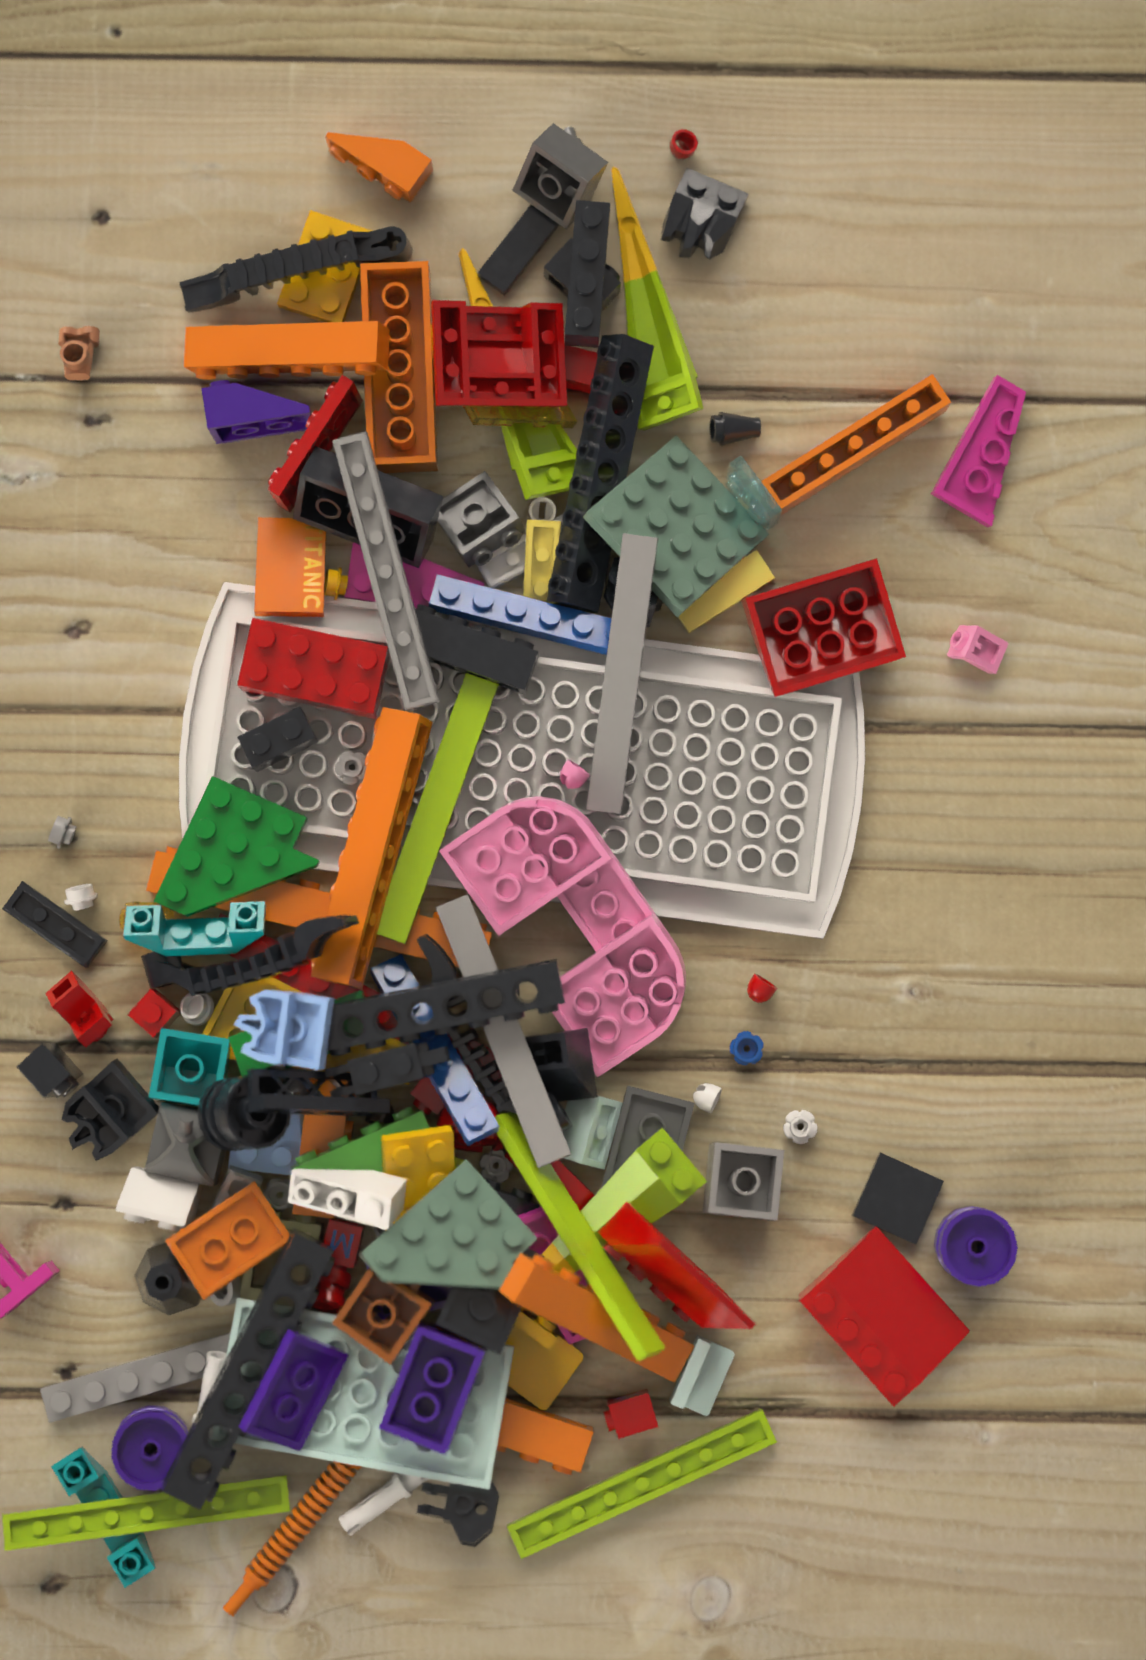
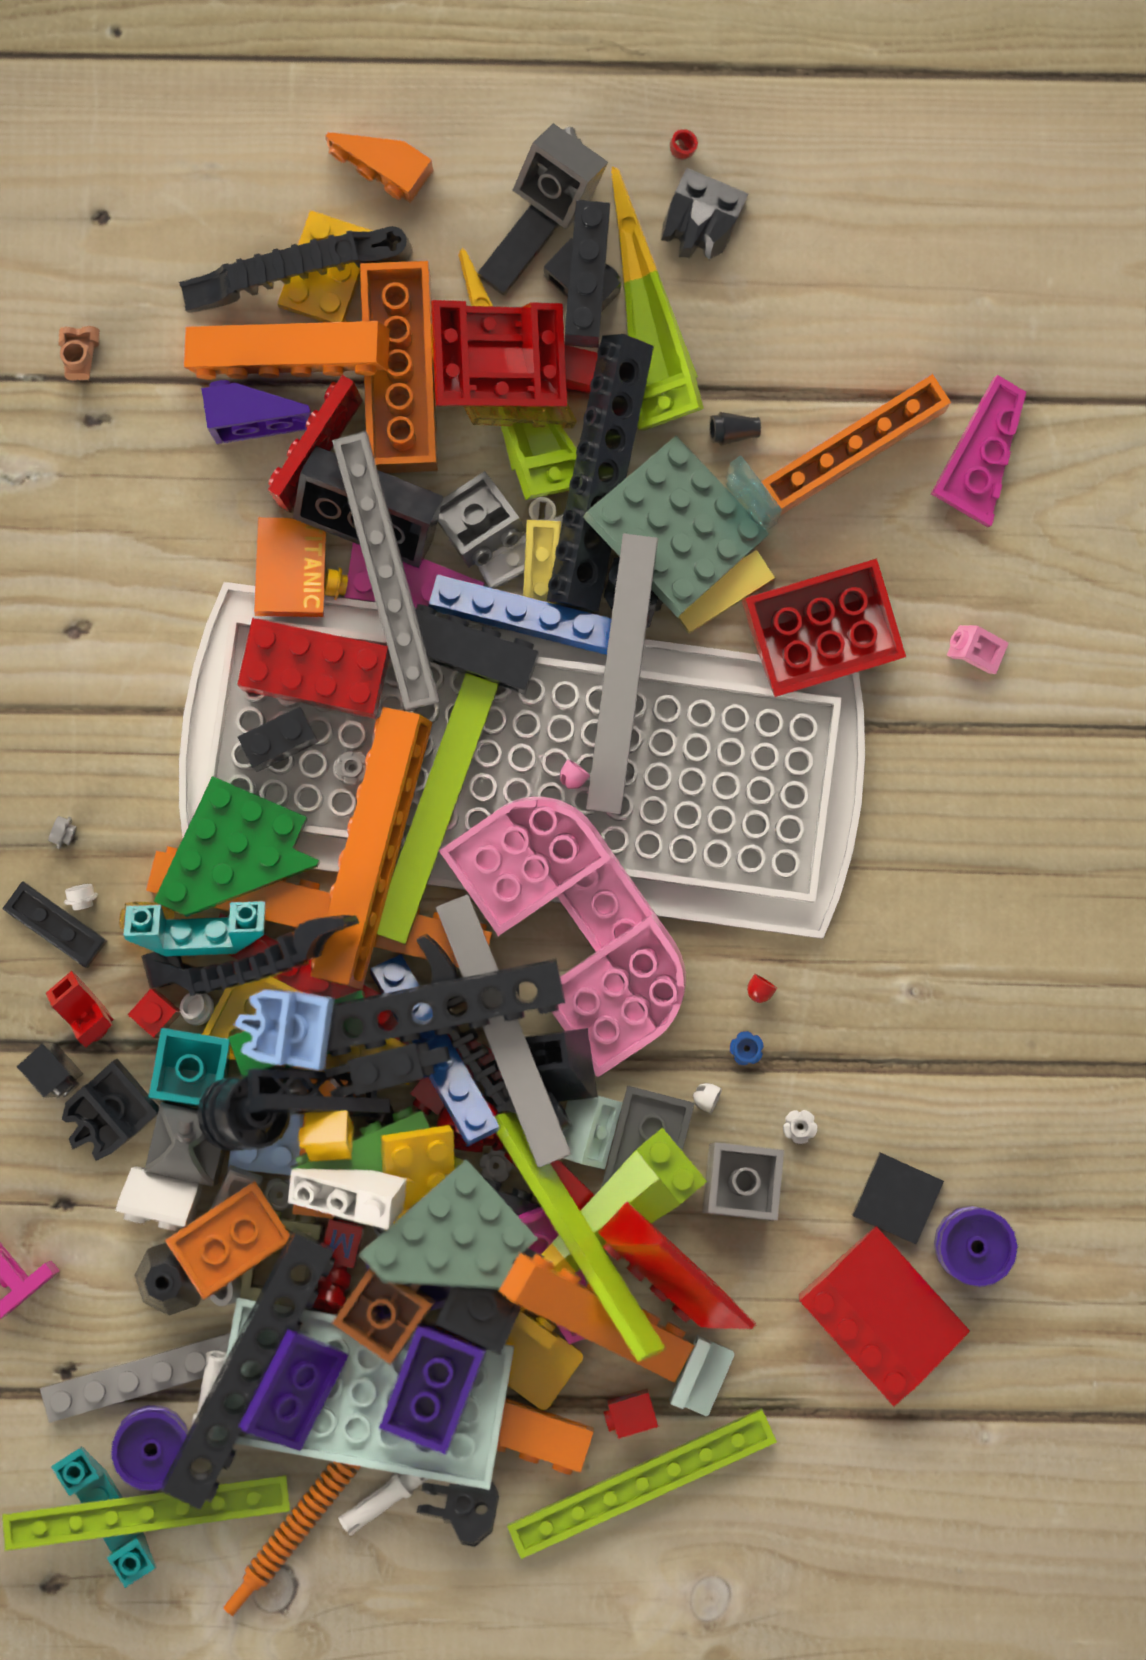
(327, 1136): none -> yellow brick

